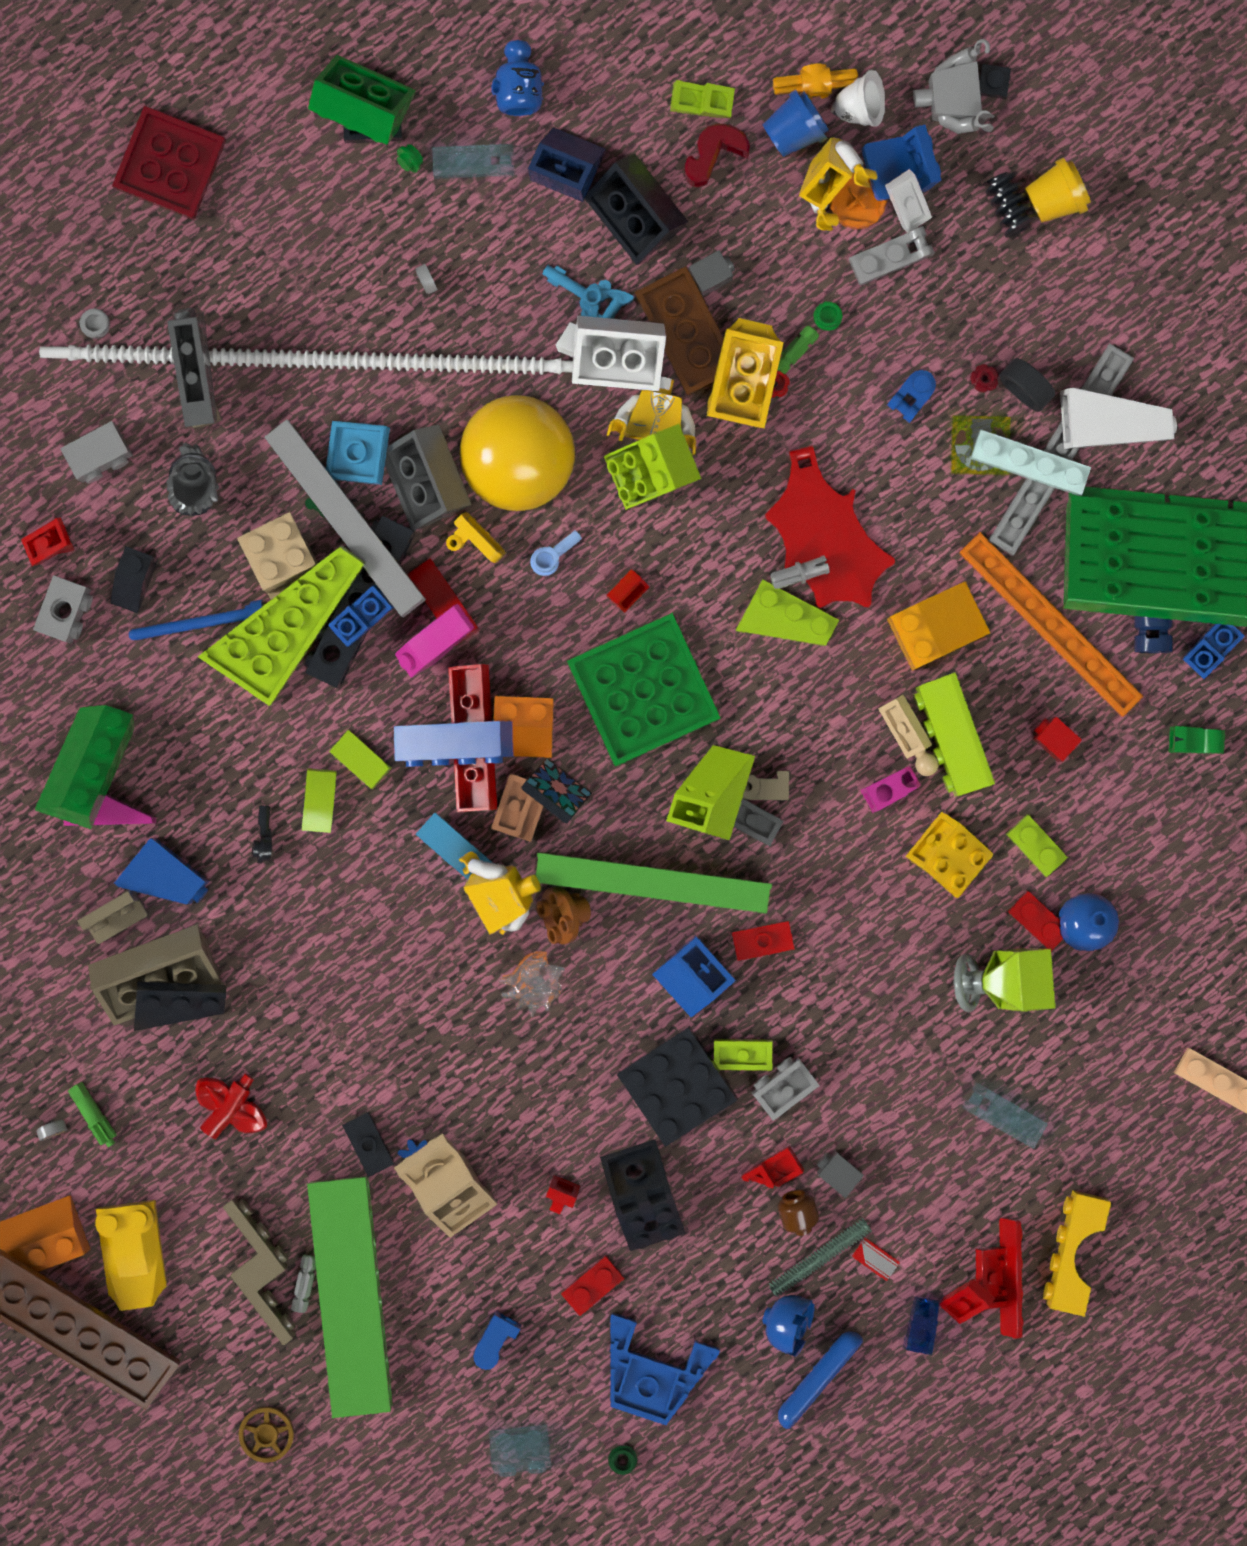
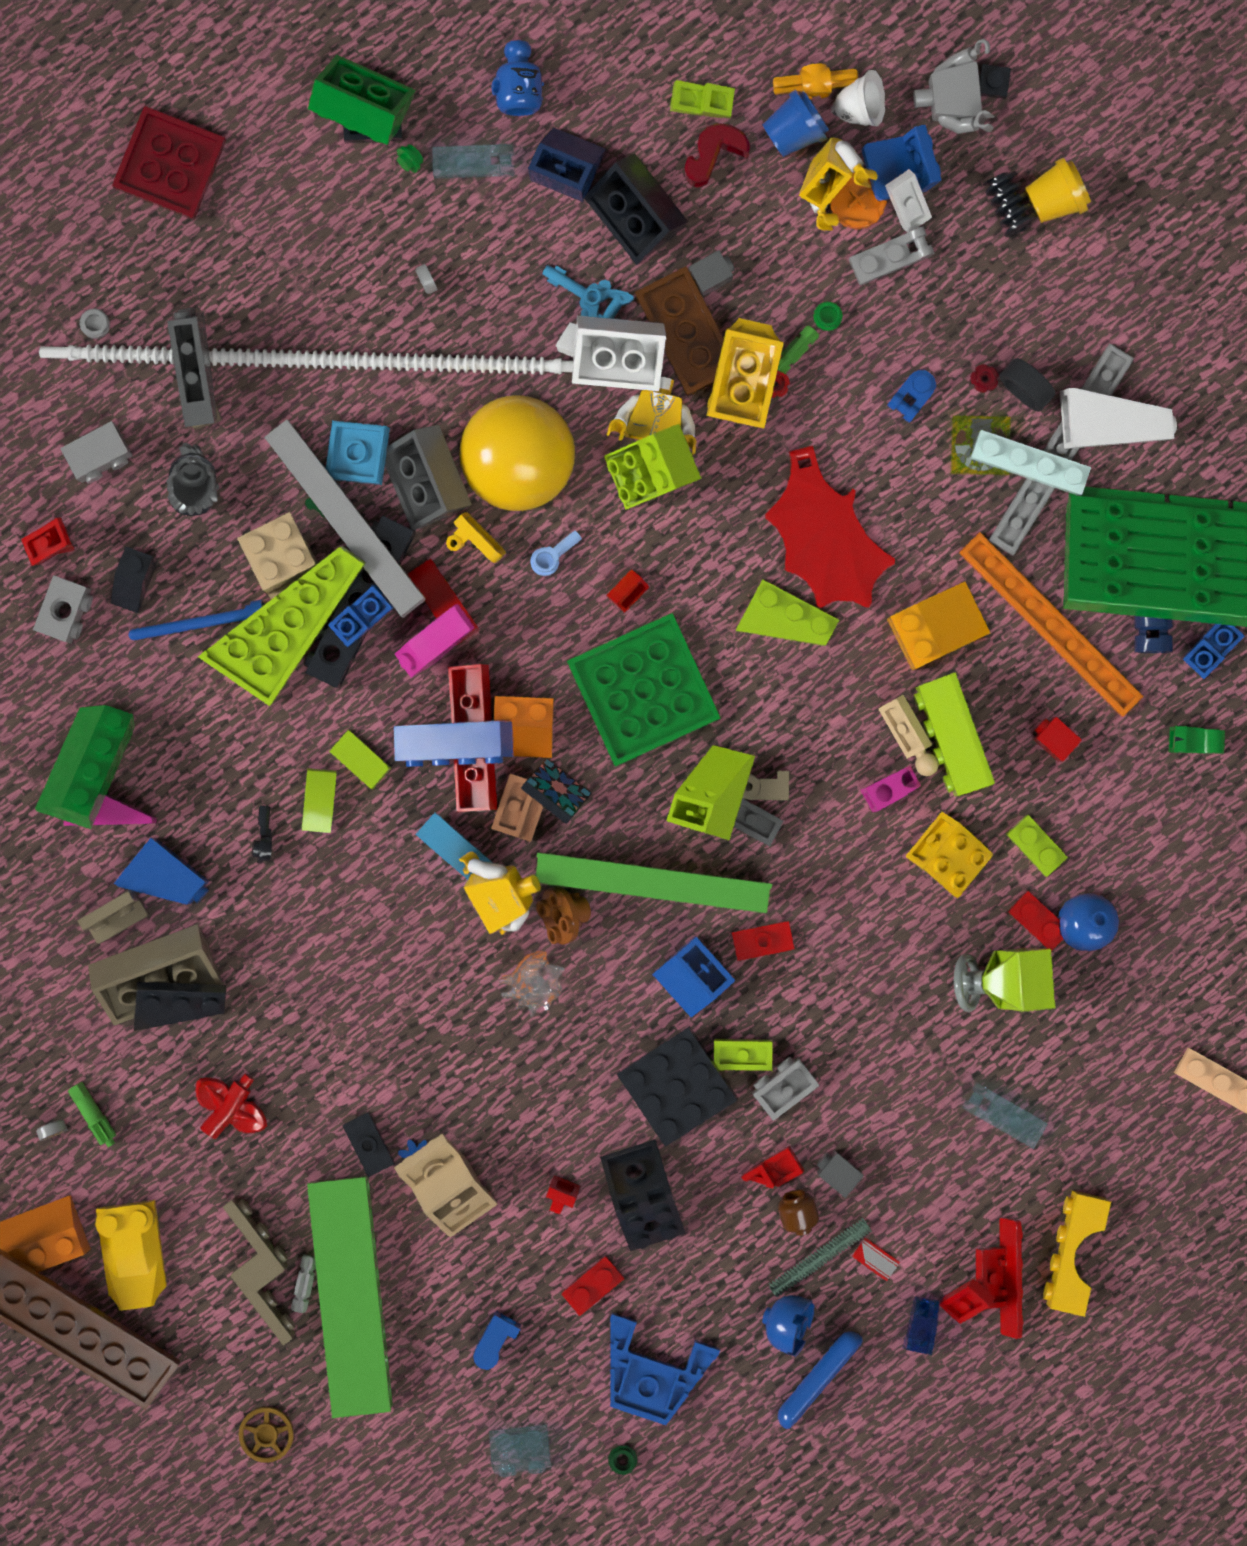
(800, 572): light grey axle -> none

